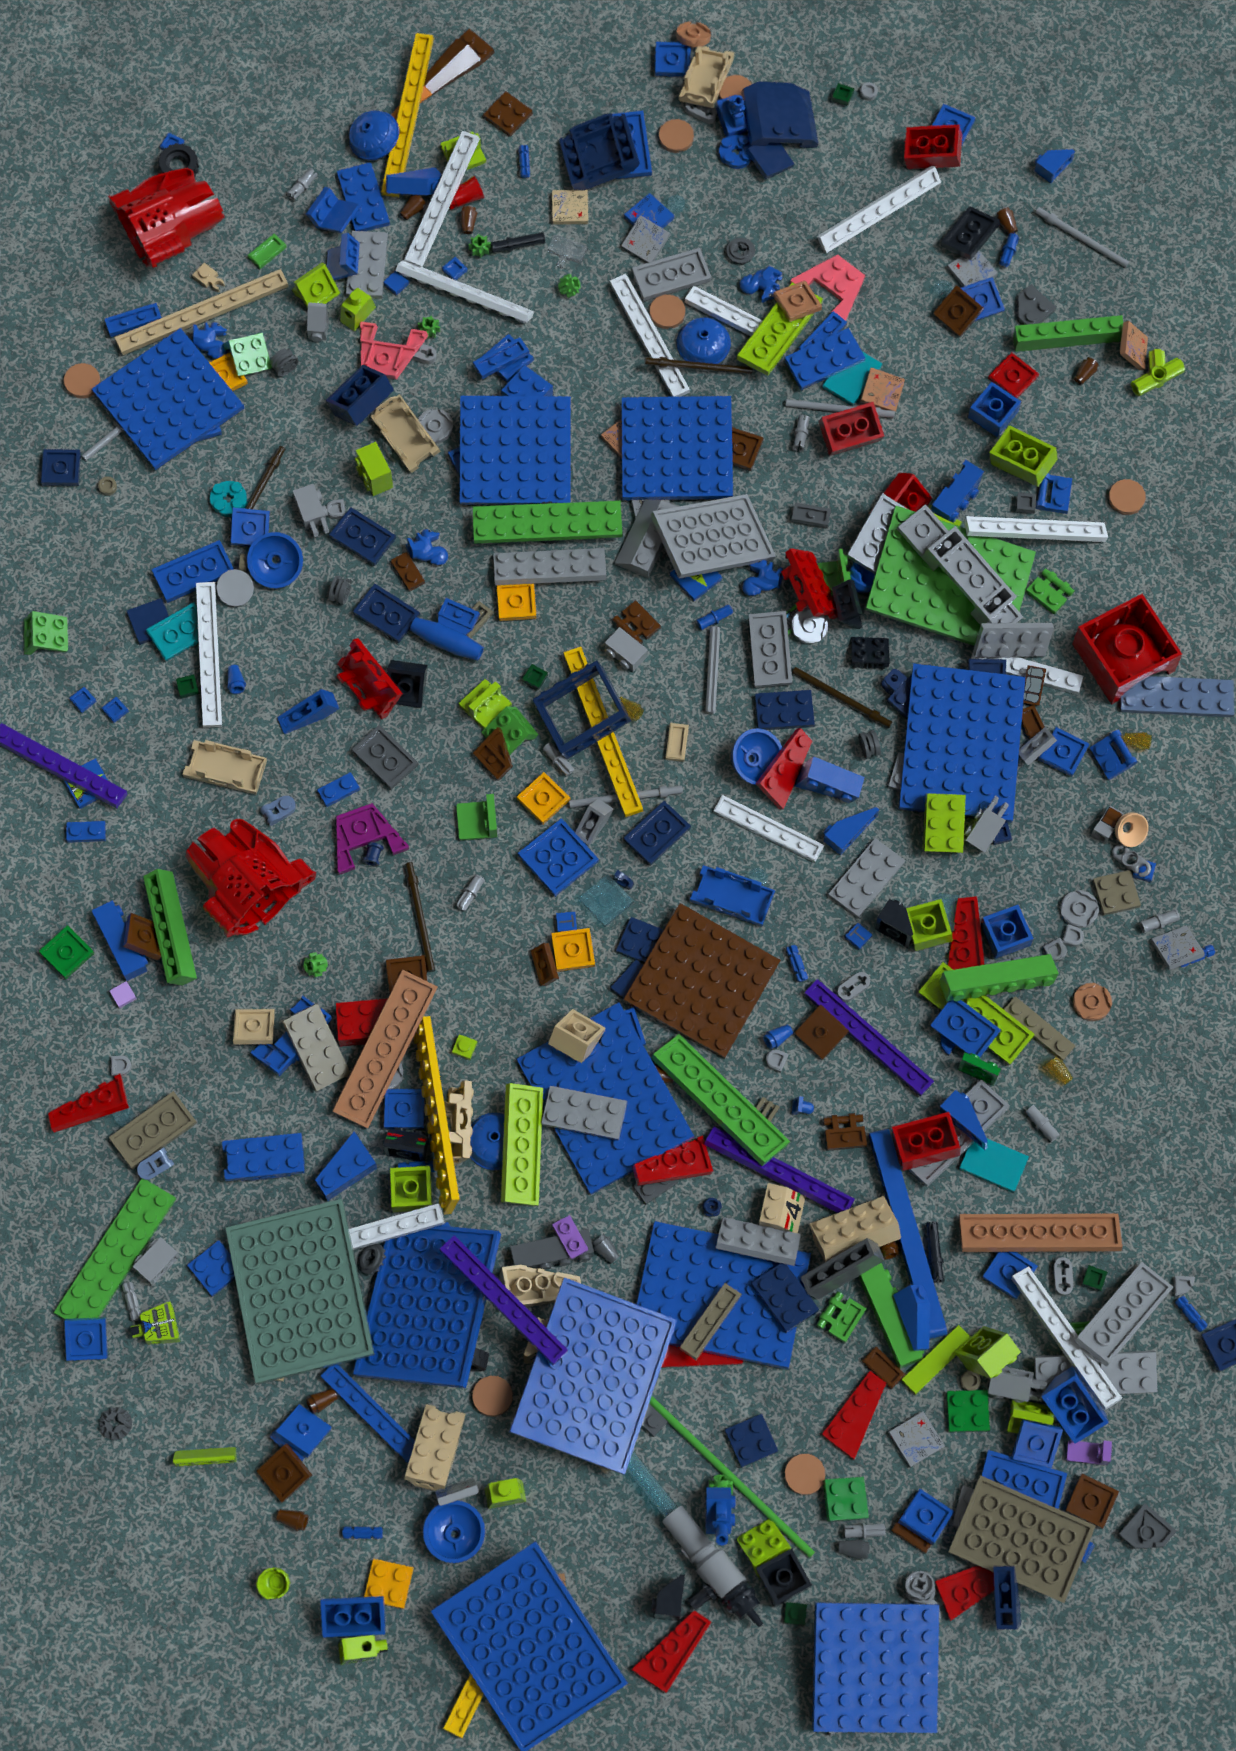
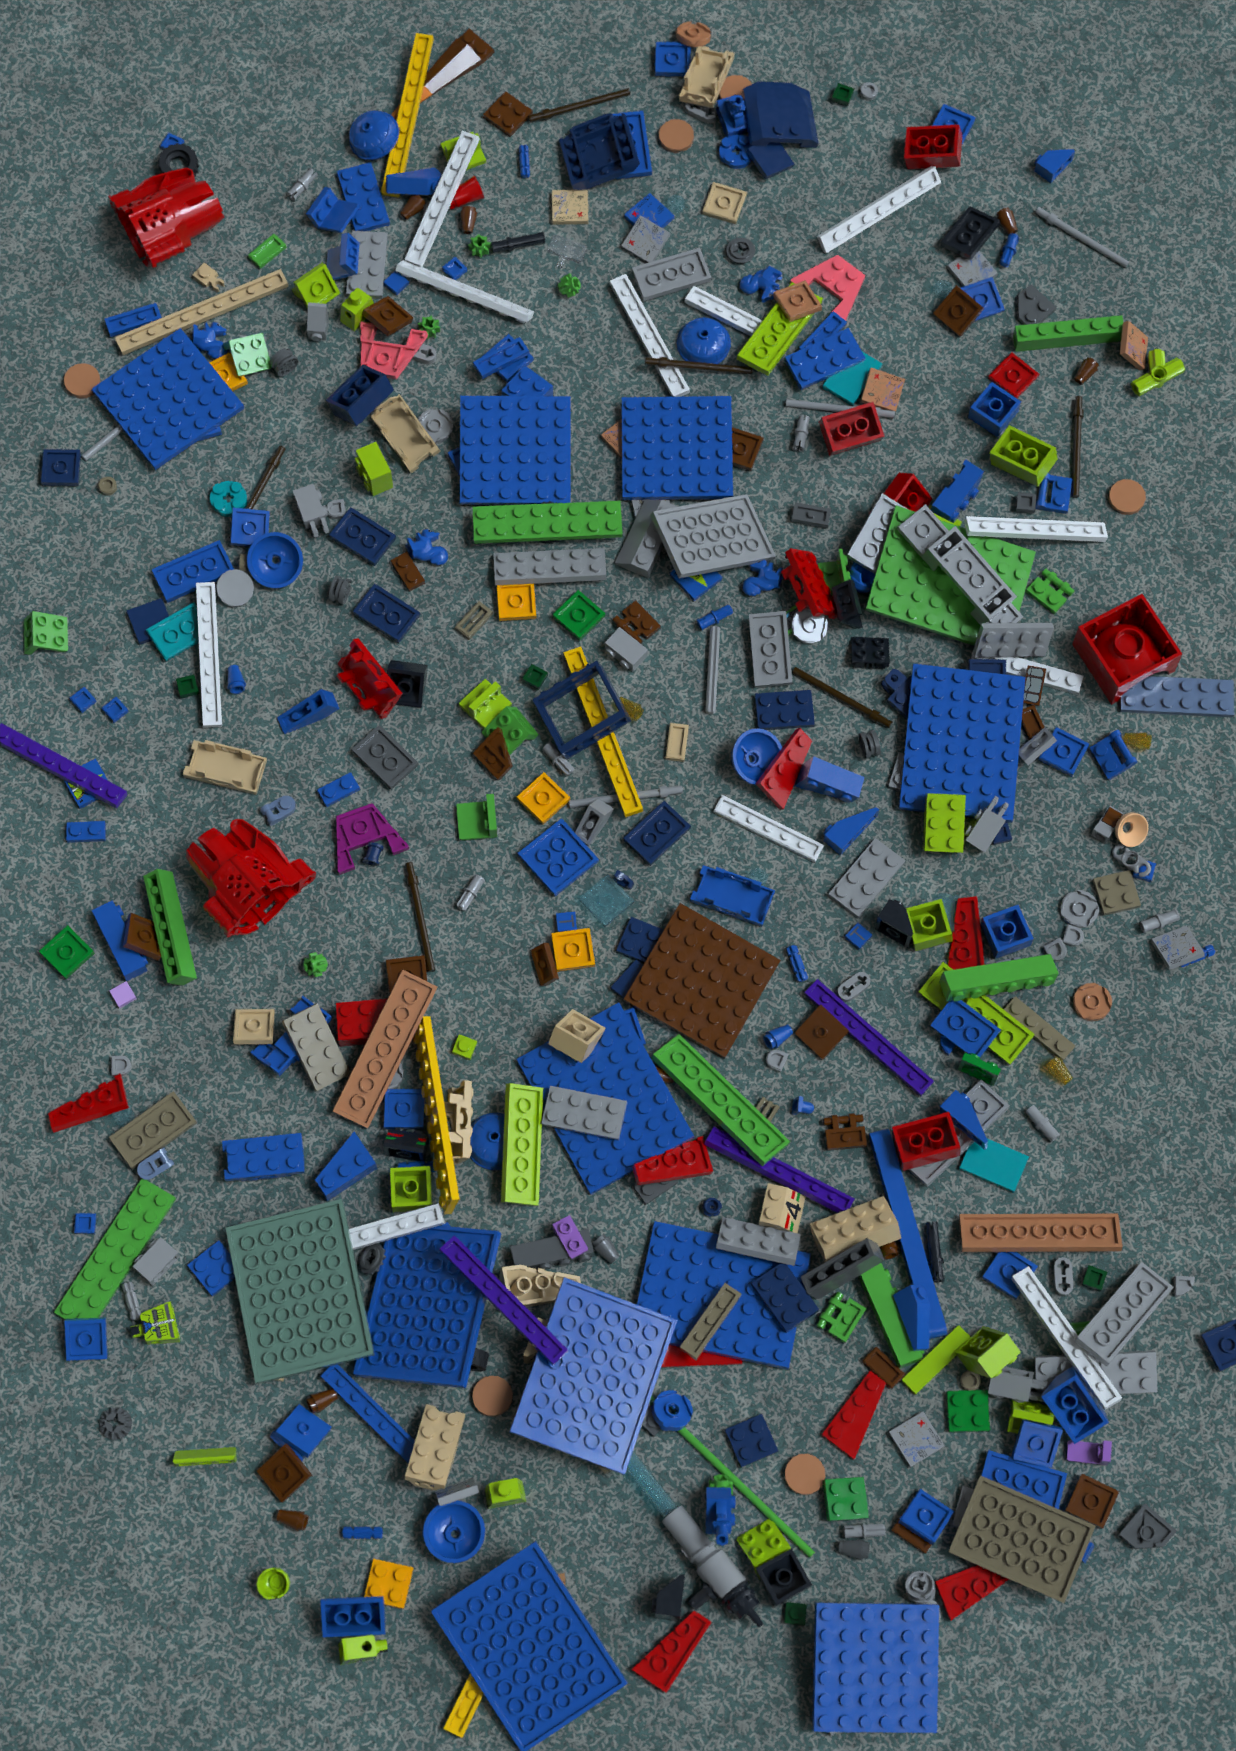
(85, 1223): none -> blue tile
(387, 316): none -> reddish brown plate
(451, 630): blue plate -> none
(547, 114): none -> dark brown bar
(579, 615): none -> green plate
(667, 311): nougat tile -> none
(667, 1420): none -> blue plate
(724, 203): none -> tan tile
(1006, 1598): dark blue slope -> none
(1078, 415): none -> dark brown bar
(1190, 1312): blue axle -> none

